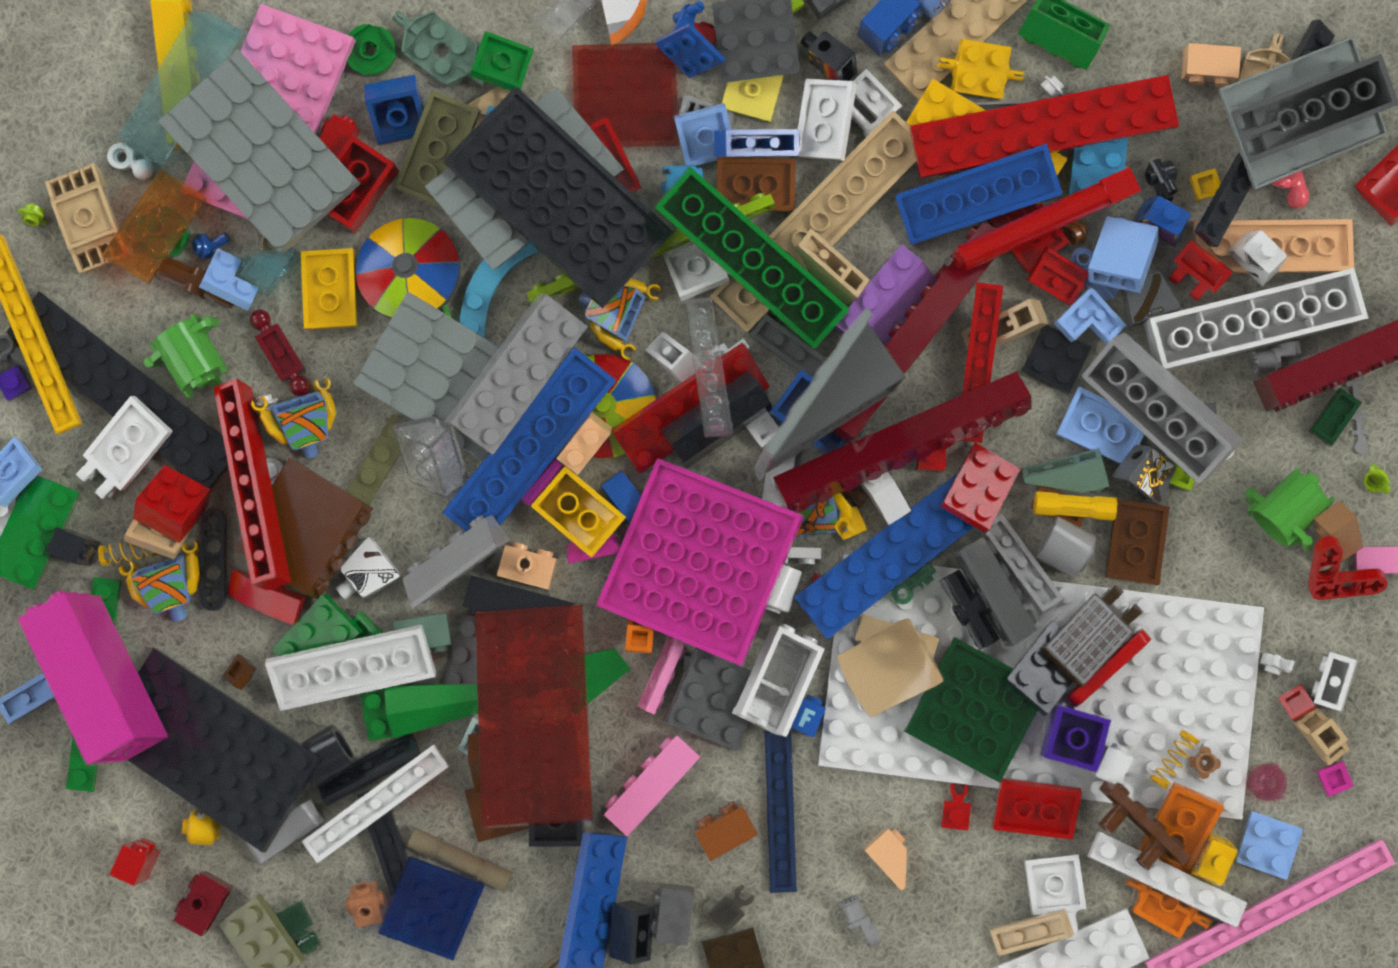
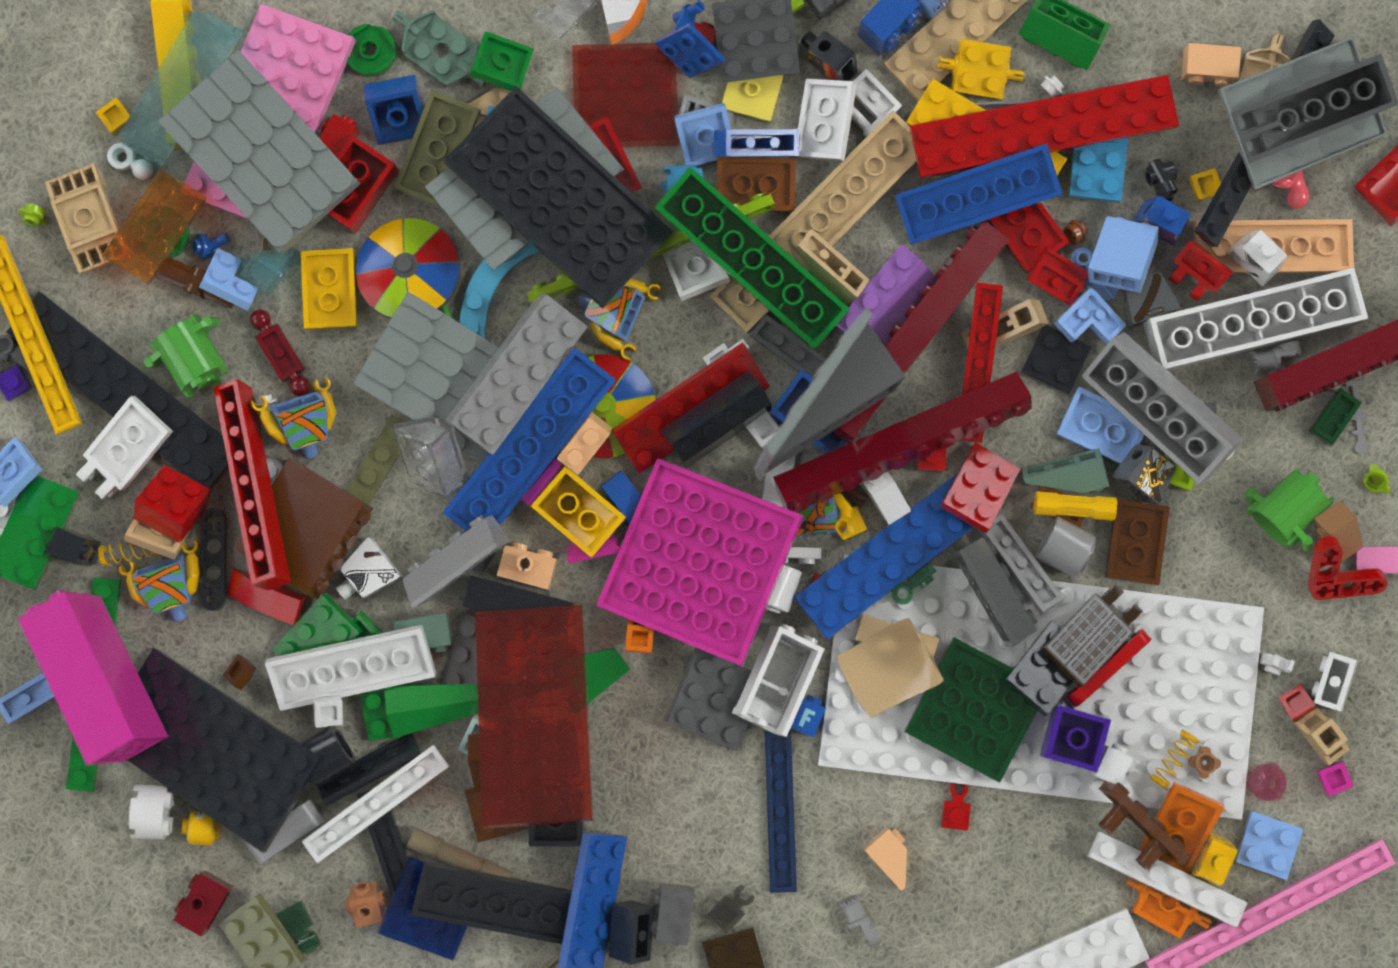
(113, 115): none -> yellow plate
(135, 861): red brick -> none
(151, 812): none -> white brick
(328, 711): none -> white plate
(492, 902): none -> black plate
(651, 785): bright pink brick -> none
(662, 675): bright pink plate -> none
(672, 357): white slope -> none
(708, 367): clear plate -> none
(725, 830): dark orange brick -> none
(969, 610): black piece -> none
(1032, 932): tan tile -> none
(1036, 808): red plate -> none
(1046, 219): red brick -> none
(1056, 885): white plate -> none

